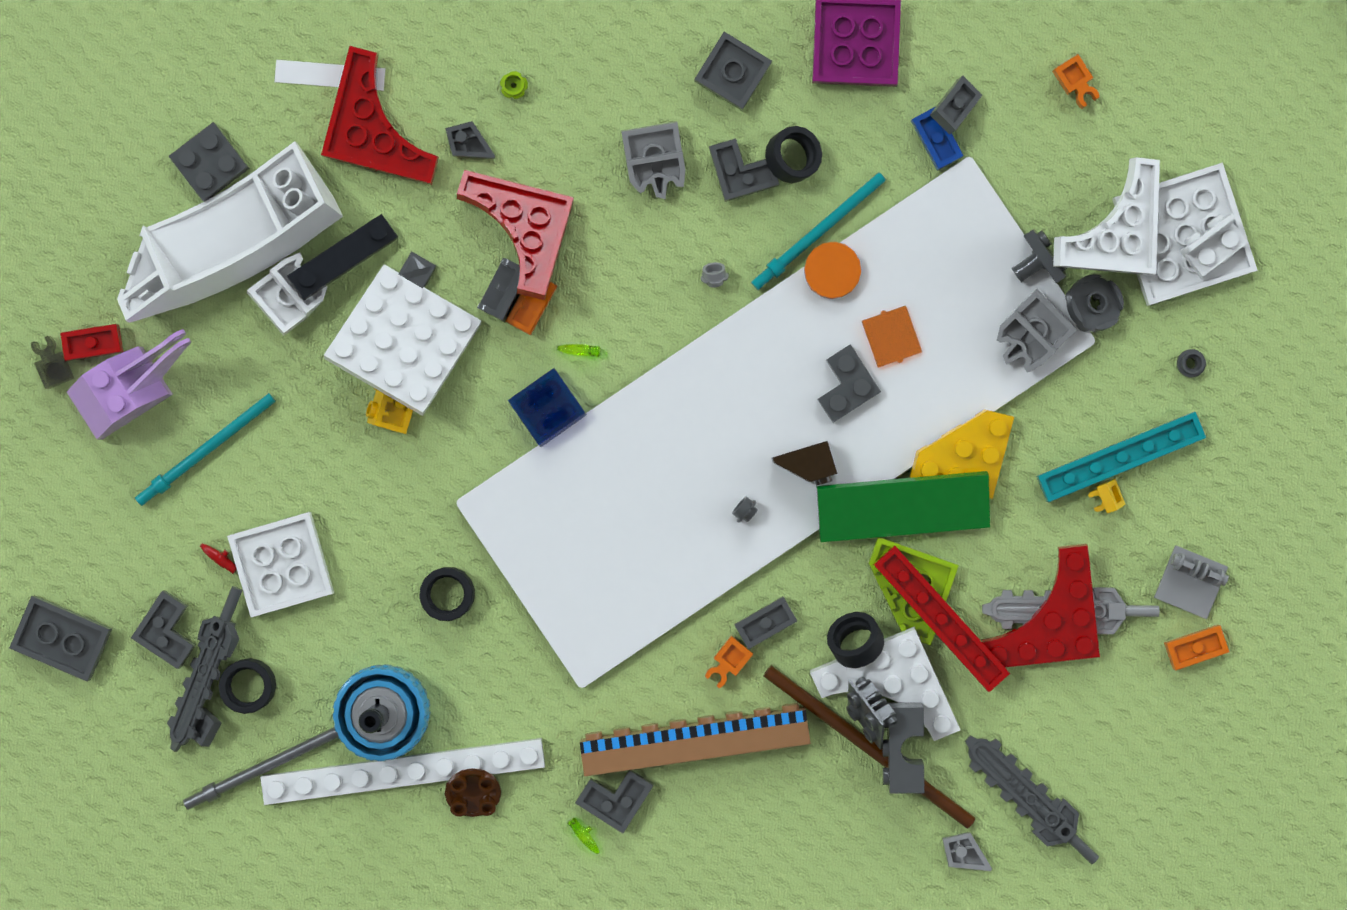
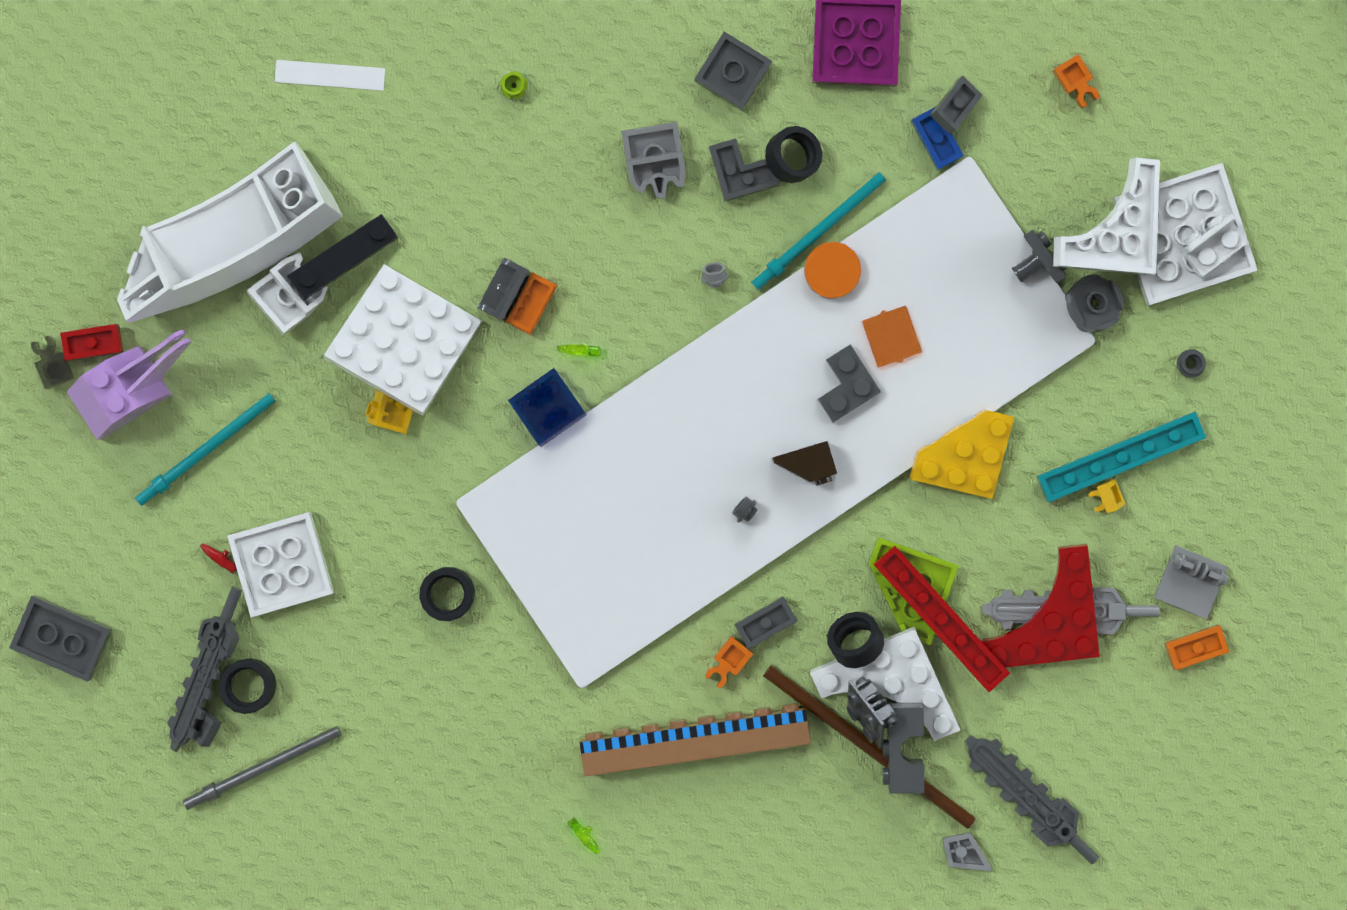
(157, 631): dark grey plate -> none
(209, 162): dark grey plate -> none
(361, 130): red plate -> none
(381, 712): dark azure wheel -> none
(400, 771): white plate -> none
(417, 270): dark grey tile -> none
(468, 142): dark grey piece -> none
(472, 793): reddish brown dish -> none
(530, 217): plate -> none
(619, 807): dark grey plate -> none
(903, 506): green tile -> none
(1034, 331): light grey plate -> none

